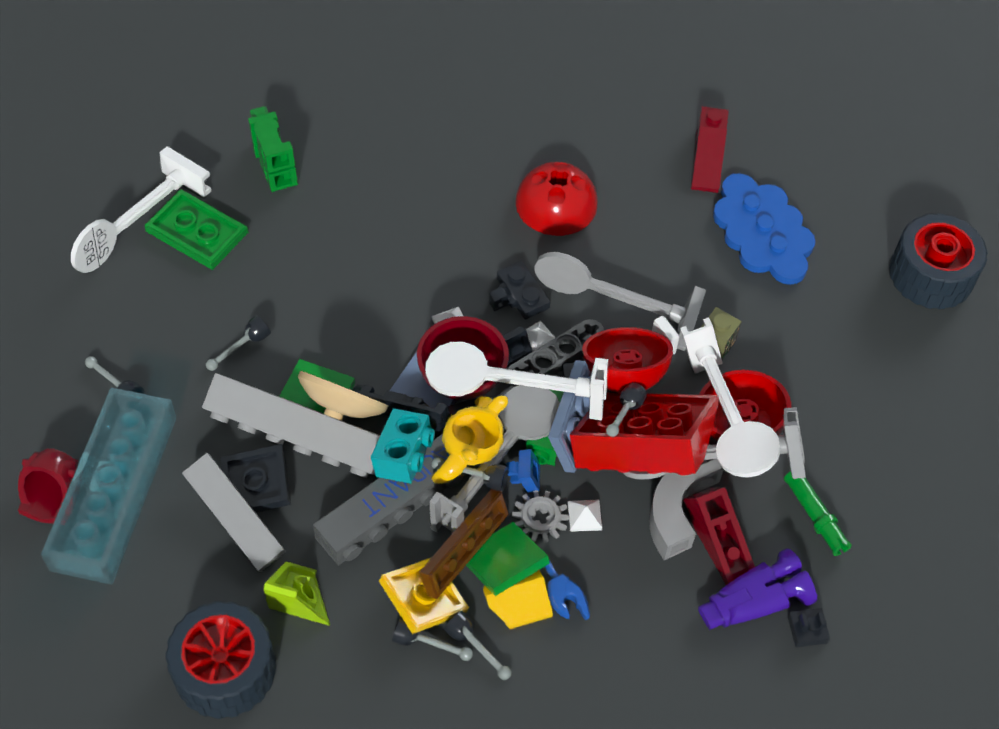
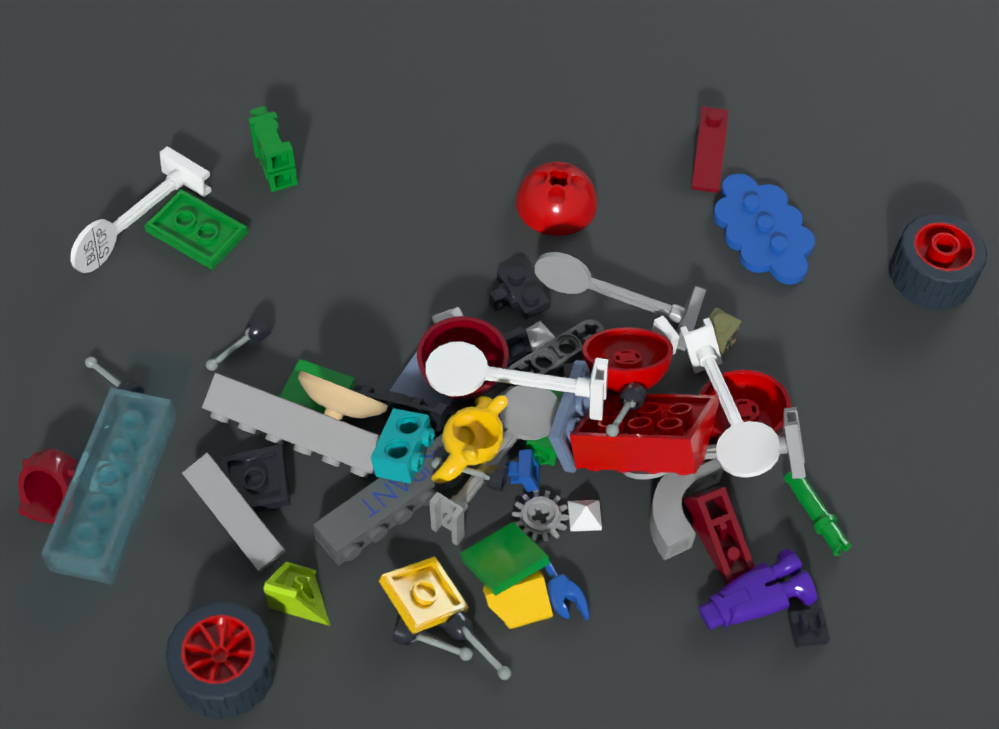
(463, 544): reddish brown tile -> none

